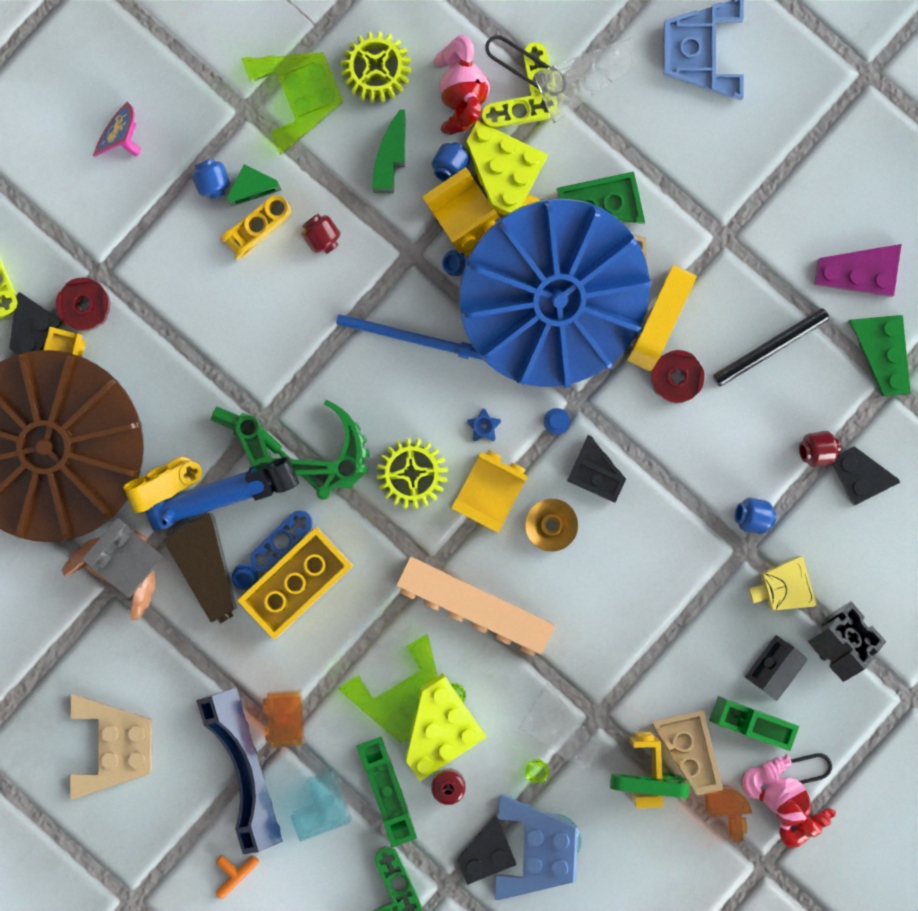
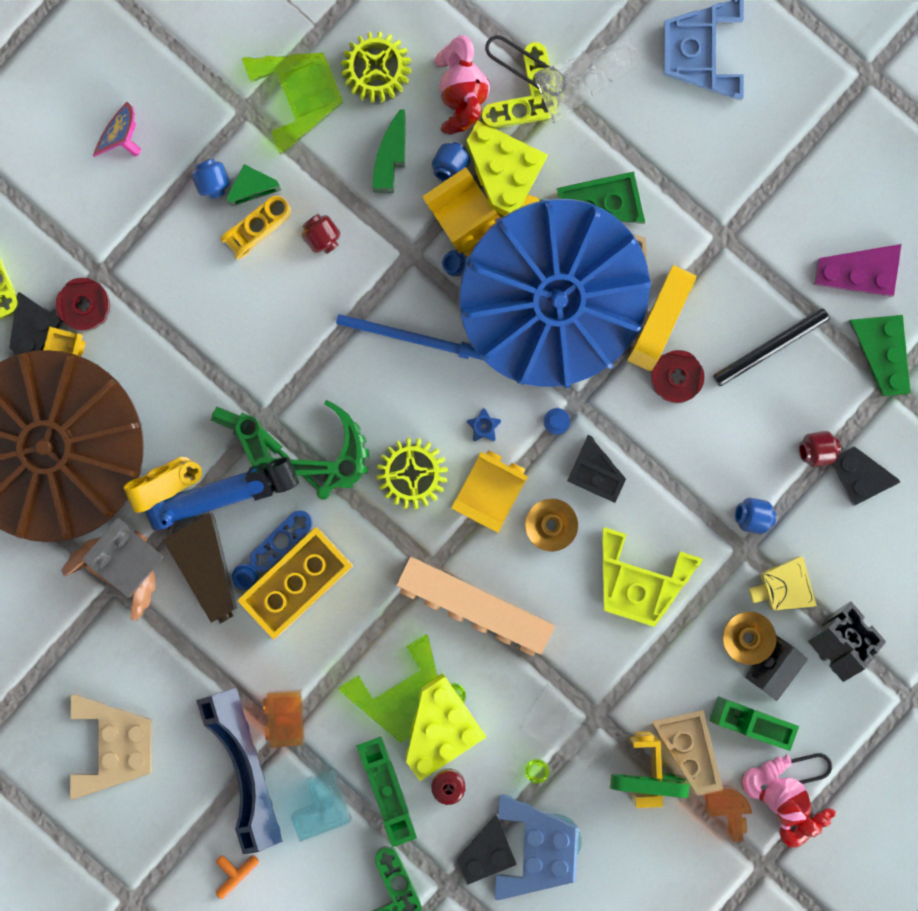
(637, 591): none -> neon yellow wing
(763, 638): none -> pearl gold dish

